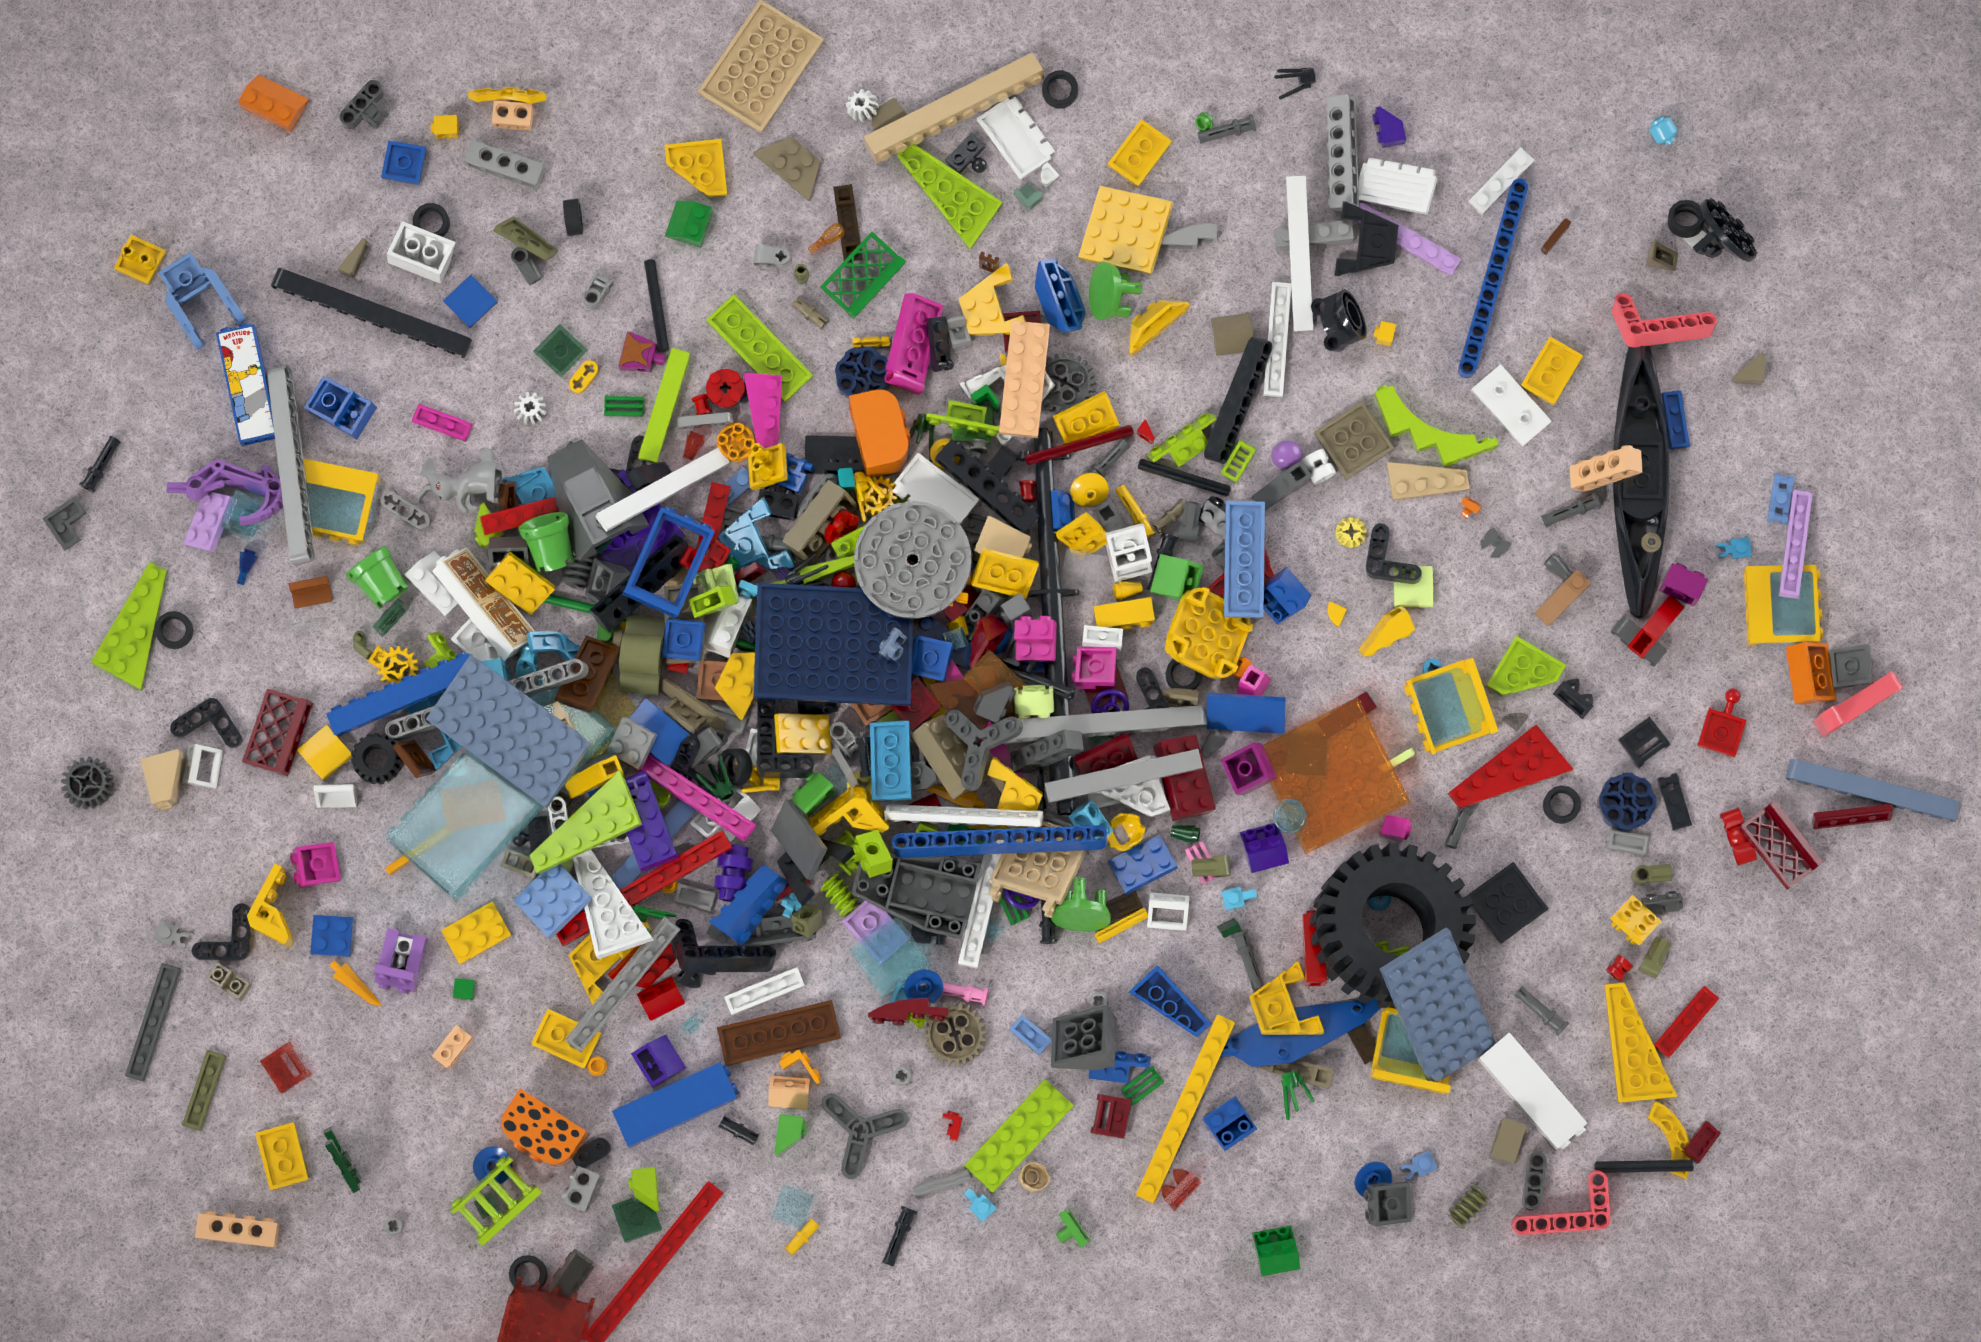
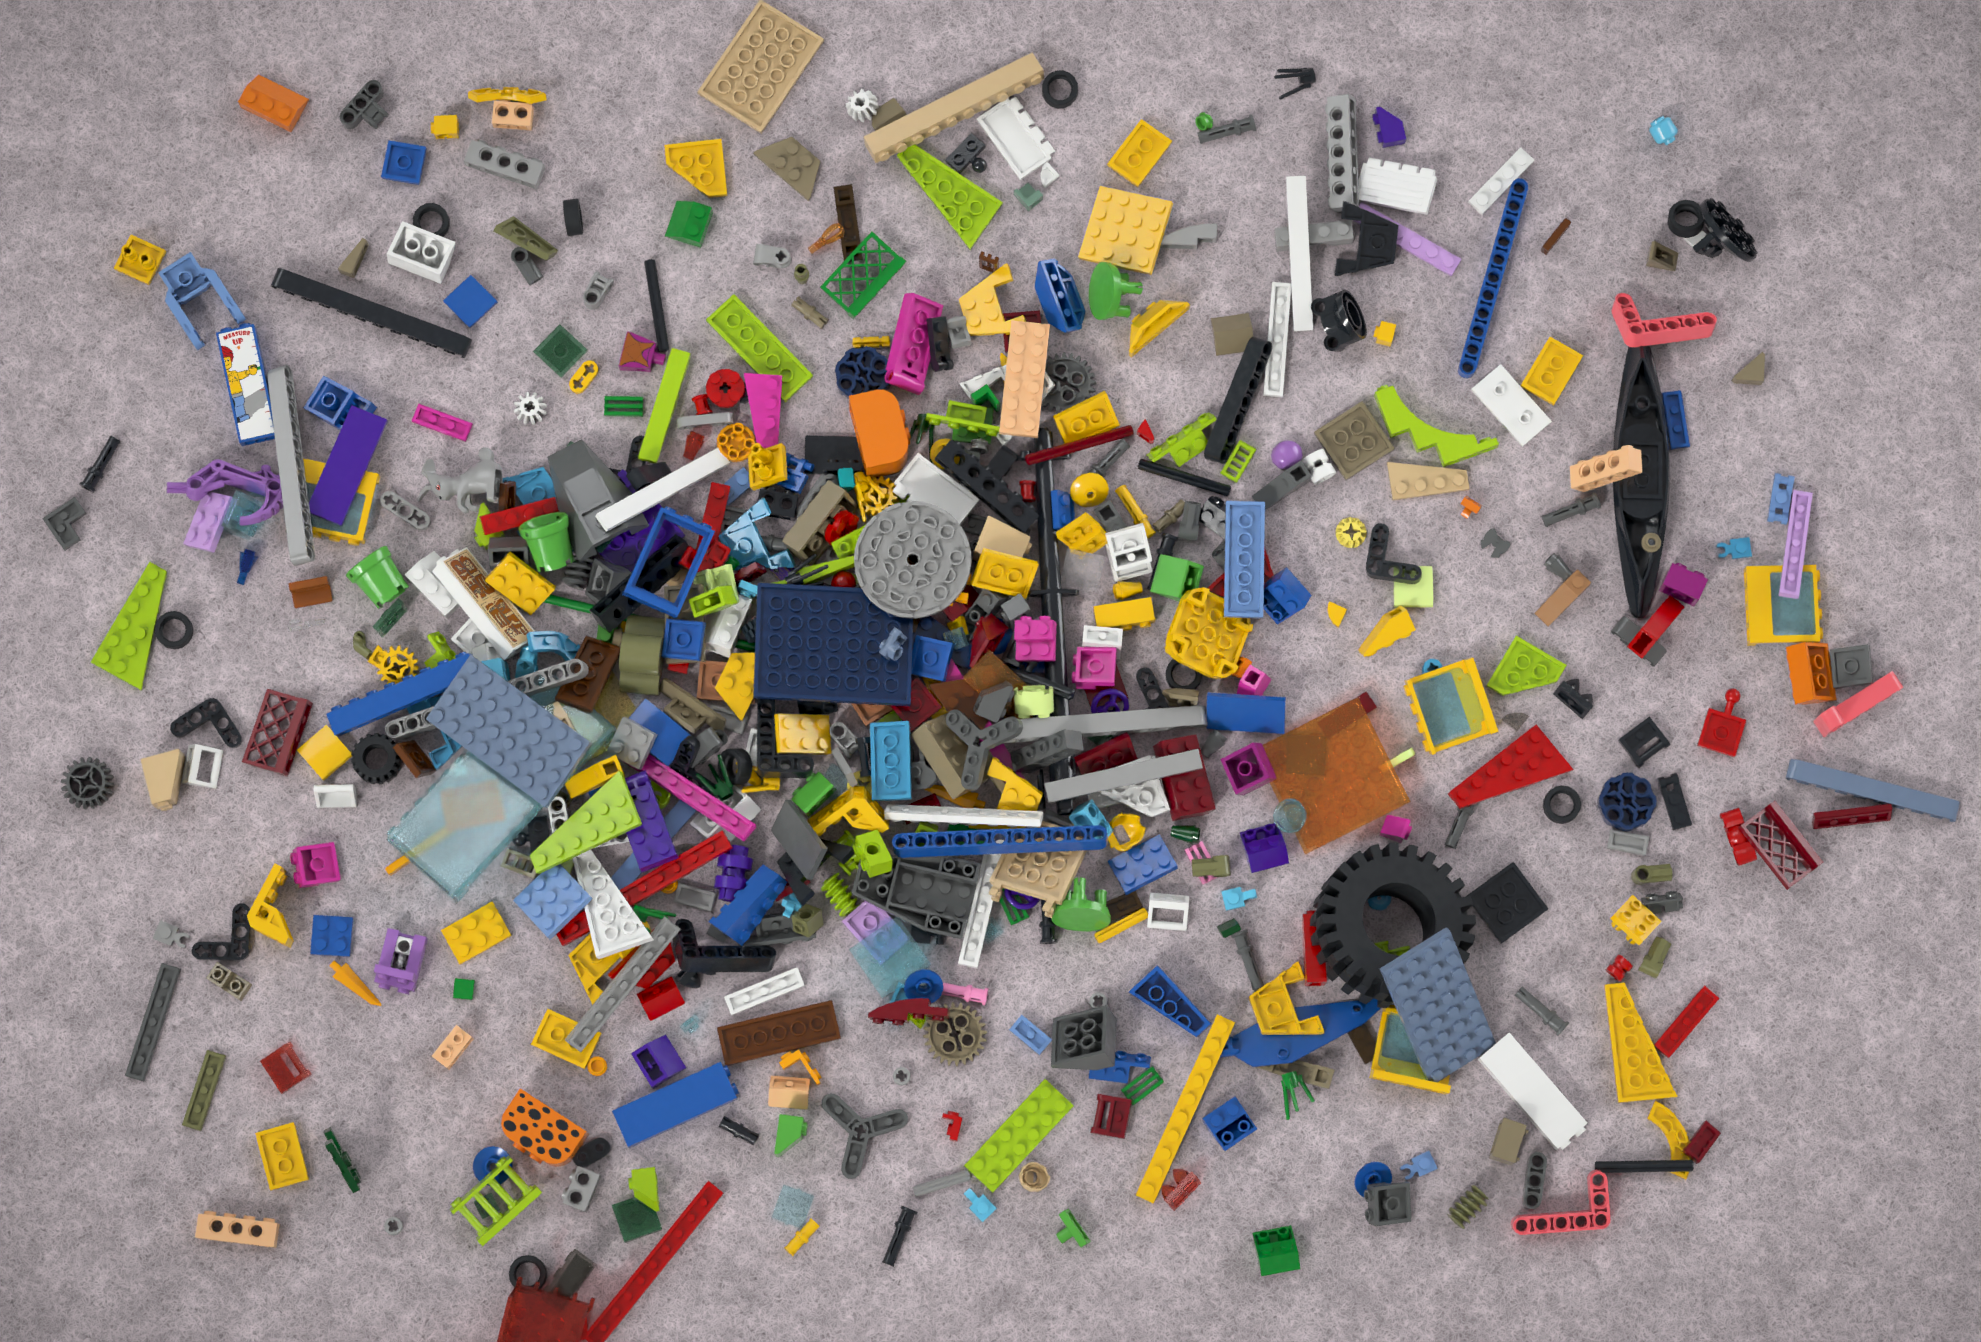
(346, 465): none -> dark purple tile

